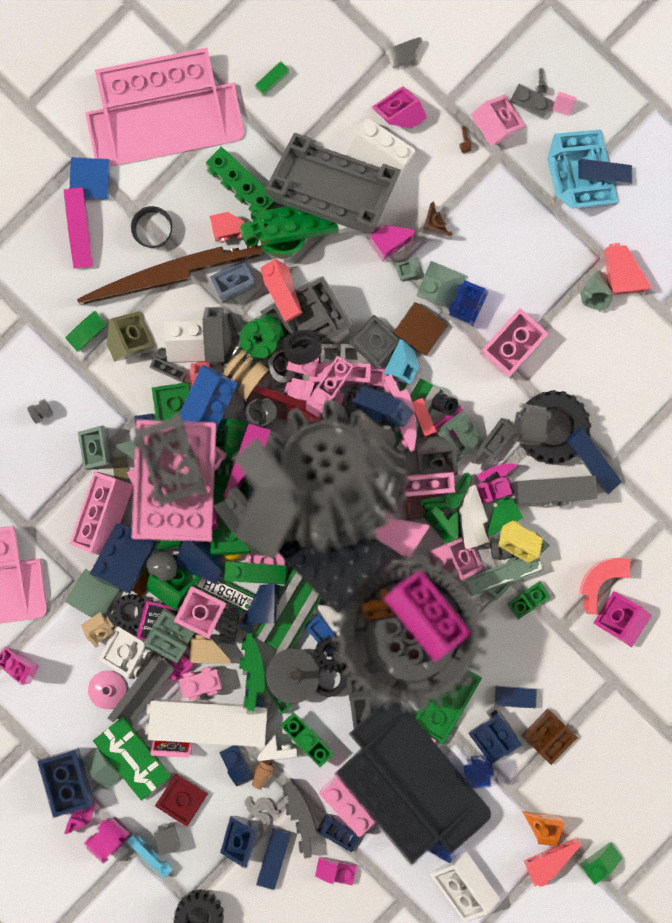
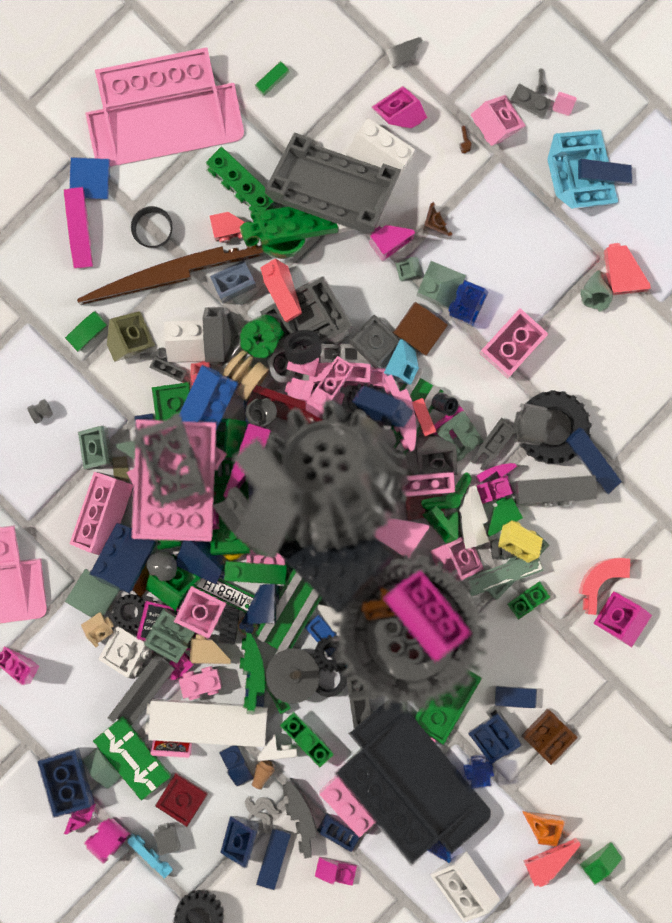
(111, 680): bright pink dish -> none

